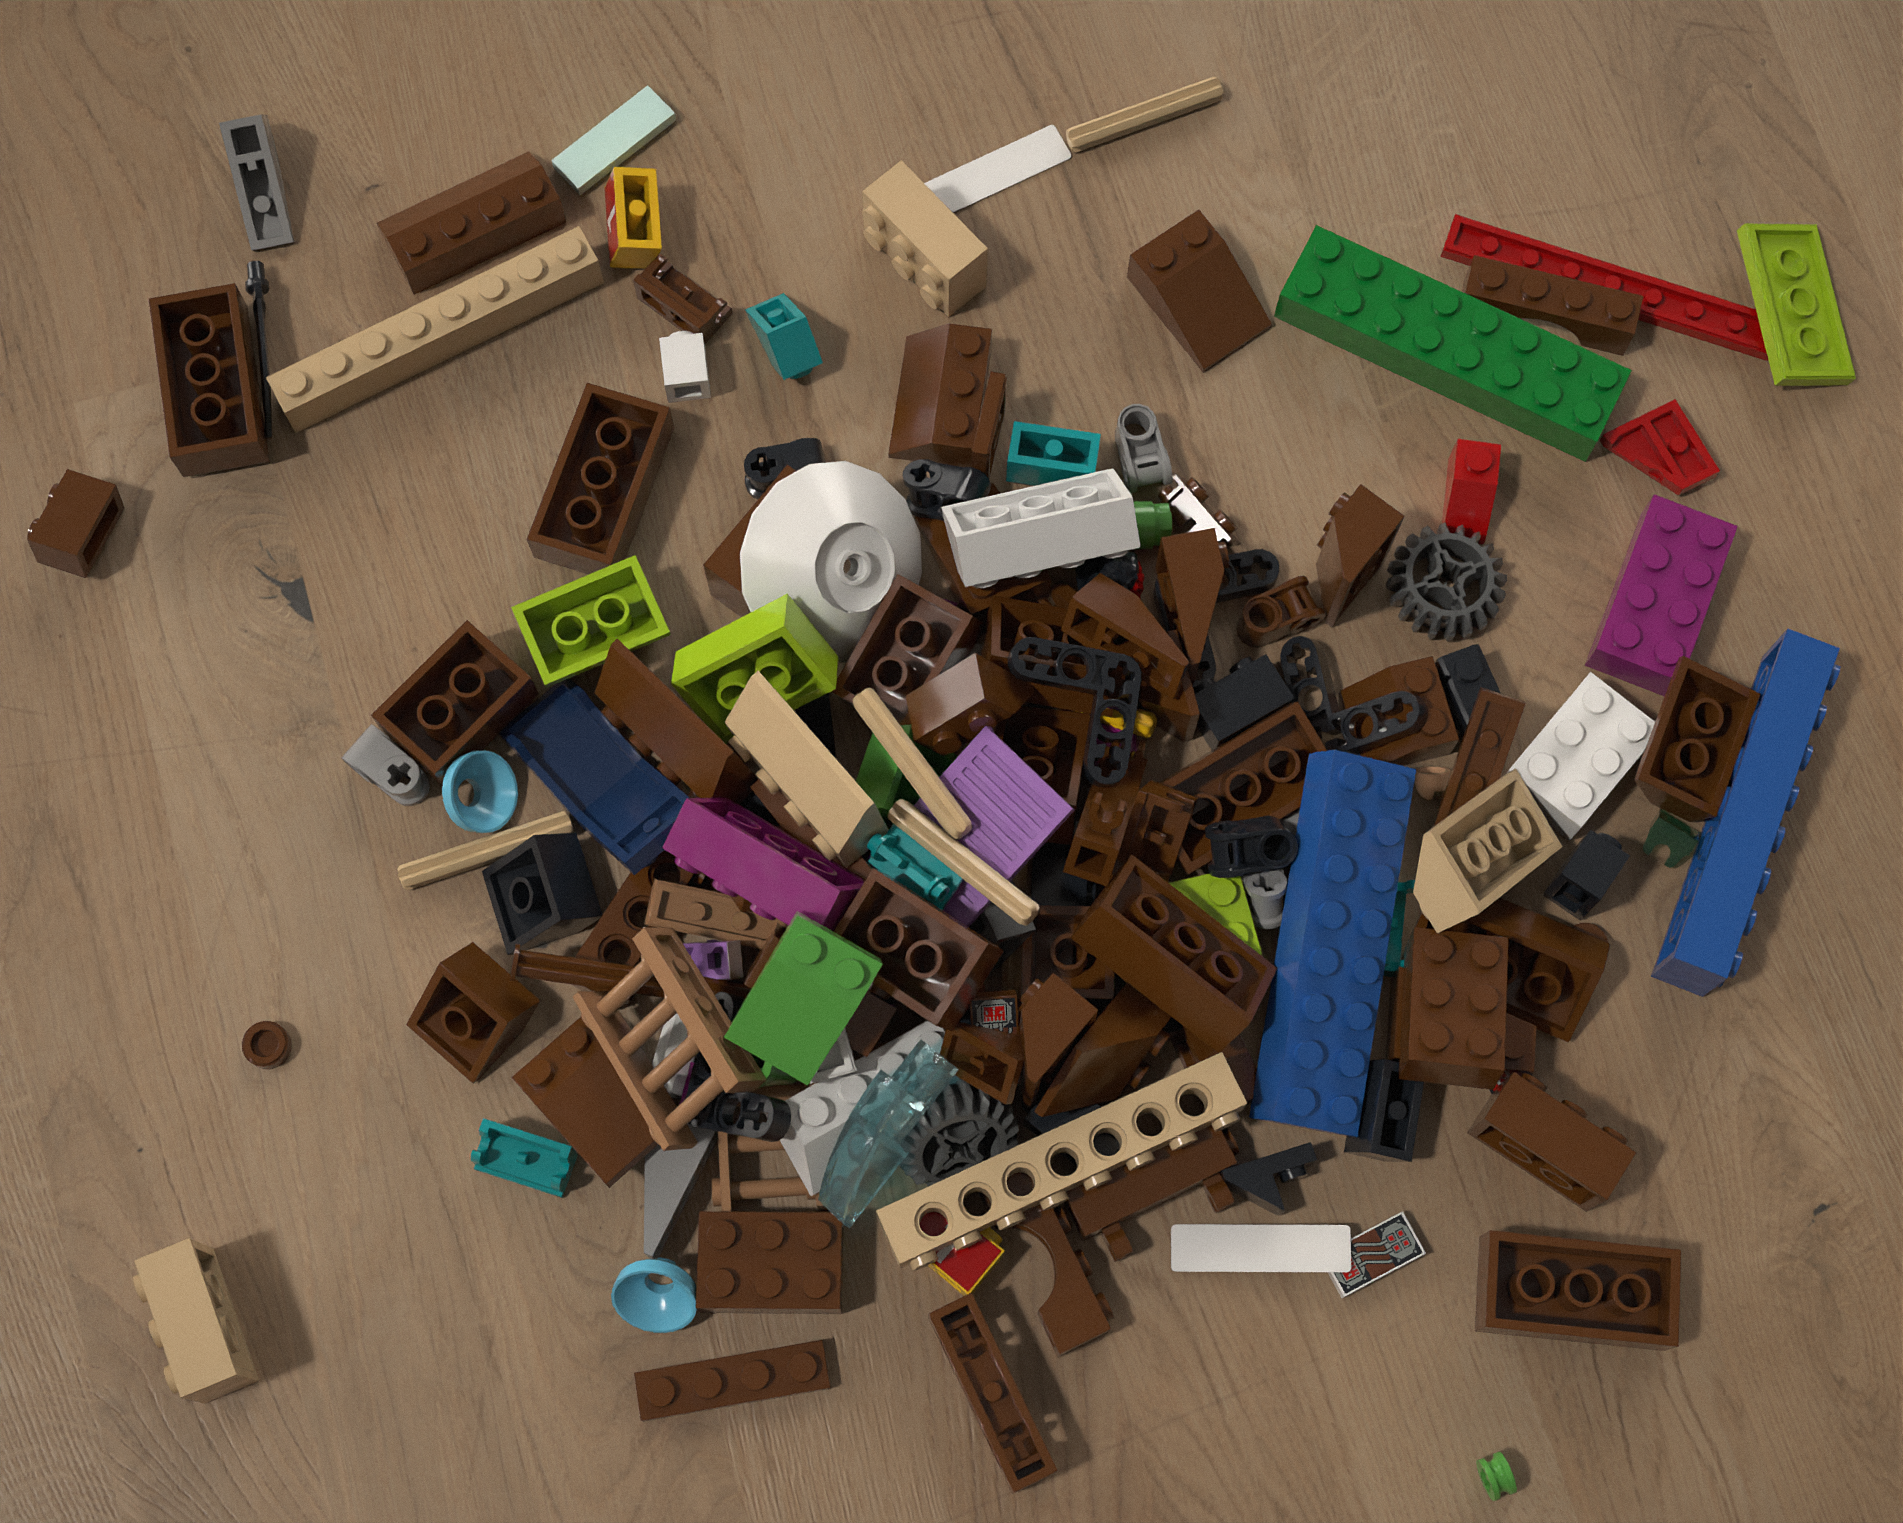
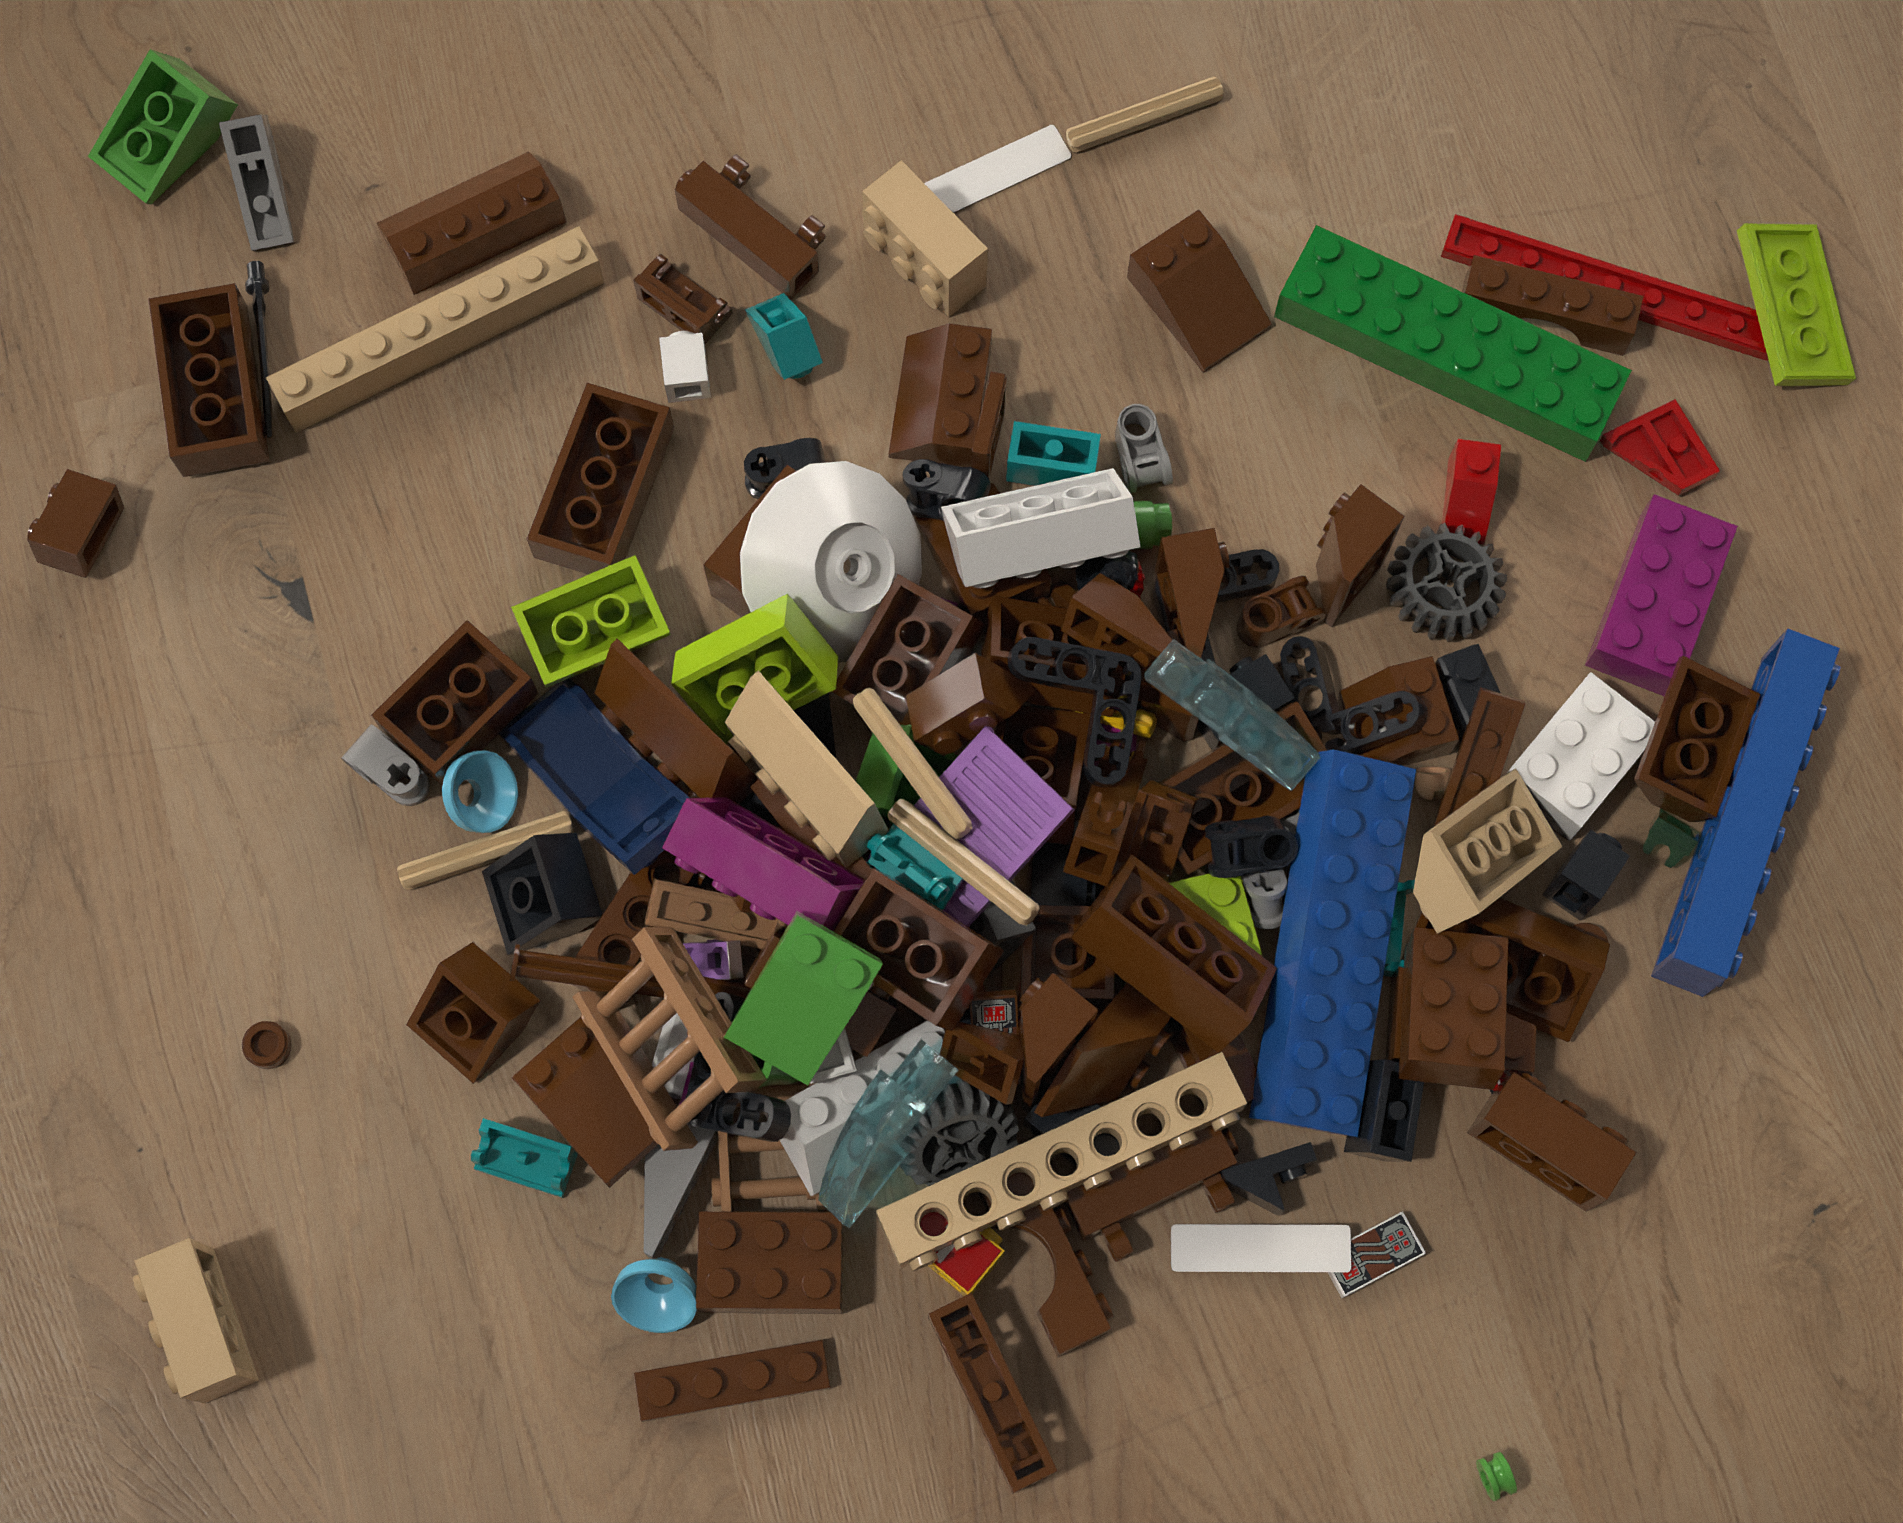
(160, 126): none -> bright green slope
(613, 140): light aqua tile -> none
(632, 217): yellow brick -> none
(748, 229): none -> reddish brown brick
(1189, 503): hinge -> none
(1233, 712): none -> clear light blue slope
(1578, 1290): reddish brown brick -> none

